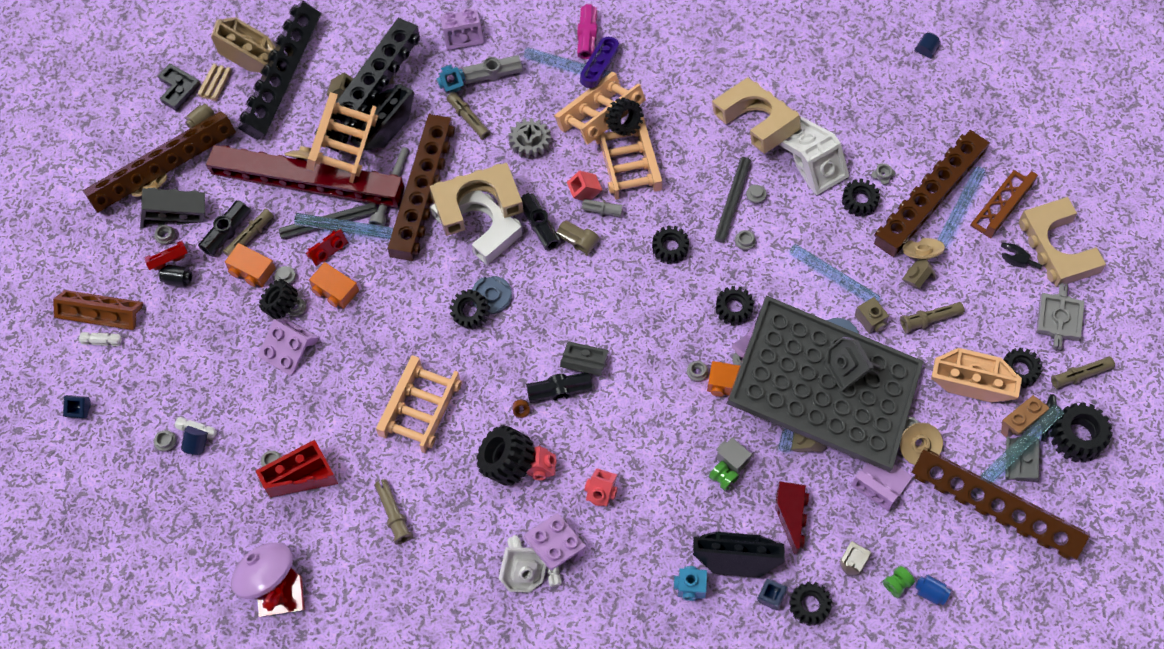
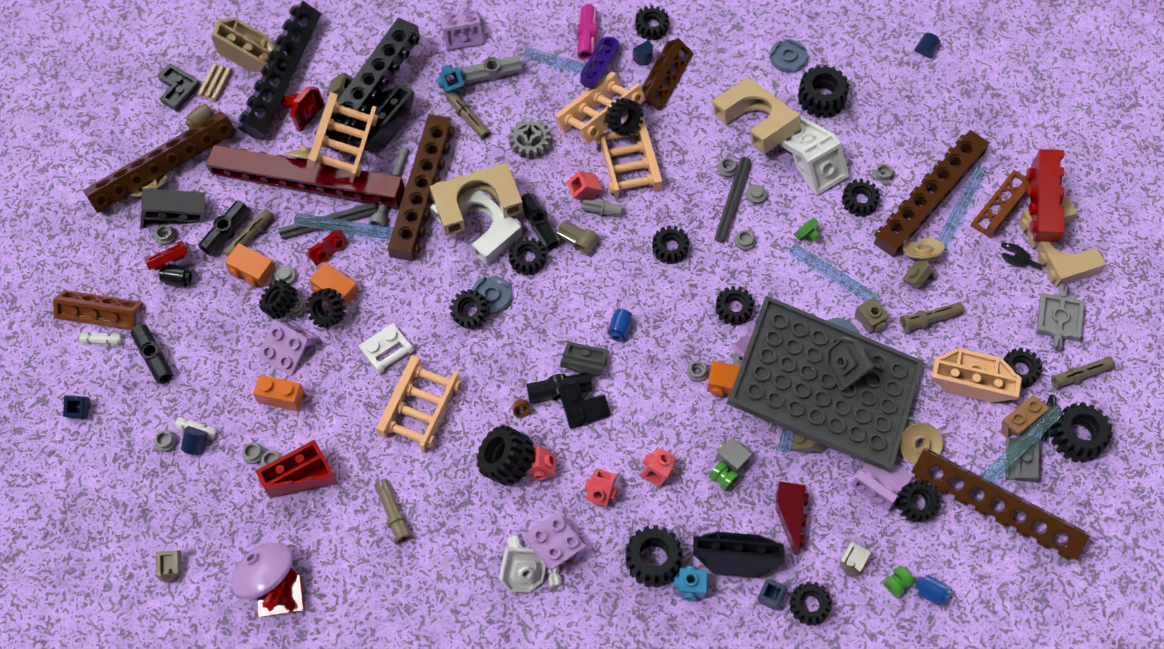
(156, 363): none -> black piece
(168, 565): none -> dark tan plate
(252, 453): none -> light grey plate
(278, 393): none -> orange brick
(304, 106): none -> red piece
(317, 312): none -> black tyre
(383, 343): none -> white plate
(527, 245): none -> black tyre
(579, 410): none -> black plate
(620, 325): none -> blue brick
(643, 53): none -> dark blue brick
(645, 572): none -> black tyre
(651, 31): none -> black tyre
(658, 466): none -> coral brick
(662, 69): none -> reddish brown fence
(727, 162): none -> light grey plate
(788, 56): none -> sand blue tile
(808, 230): none -> bright green tile
(823, 103): none -> black tyre
(930, 501): none -> black tyre
(1046, 196): none -> red wedge

